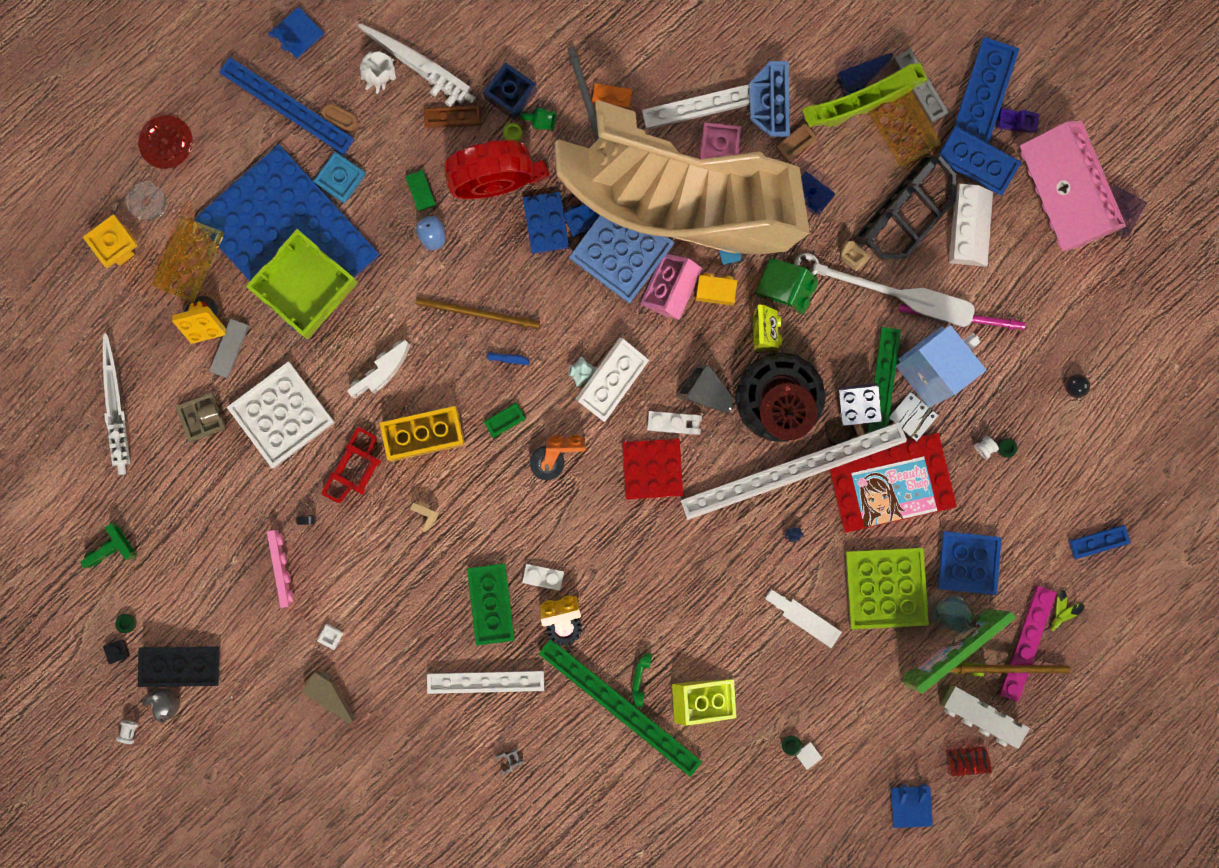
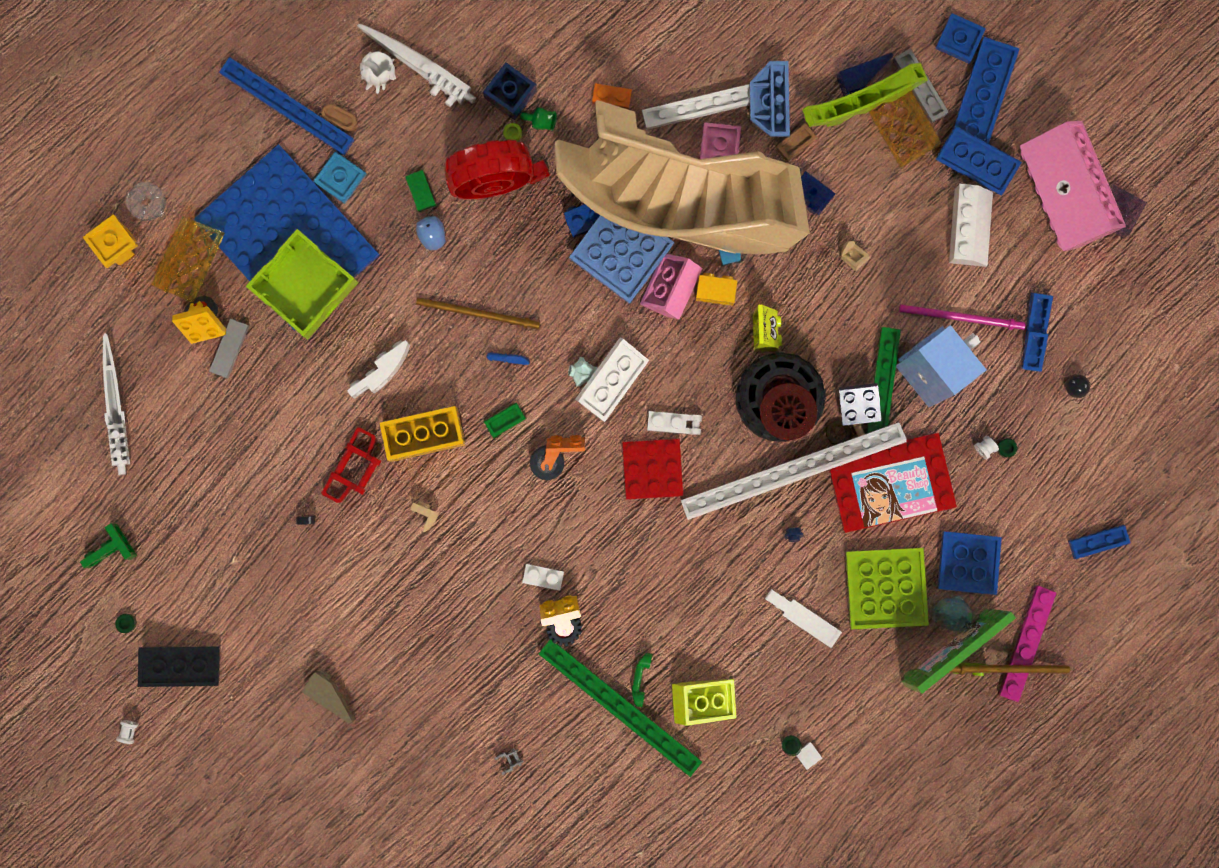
(116, 651): black plate -> none
(164, 704): flat silver helmet -> none
(175, 158): clear red piece -> none
(201, 417): dark tan plate -> none
(280, 415): white plate -> none
(281, 575): bright pink plate -> none
(297, 33): blue plate -> none
(330, 636): white tile -> none
(452, 116): dark orange tile -> none
(485, 682): white plate -> none
(490, 604): green plate -> none
(545, 222): blue plate -> none
(574, 61): dark grey bar -> none
(707, 390): dark grey slope -> none
(787, 284): green piece -> none
(898, 197): black plate -> none
(911, 806): blue plate -> none
(913, 416): white sticker -> none
(919, 299): white piece -> none
(960, 38): none -> blue plate
(968, 761): clear red brick -> none
(984, 716): white wedge -> none
(1017, 121): dark purple slope -> none
(1036, 331): none -> blue slope
(1062, 613): lime piece -> none

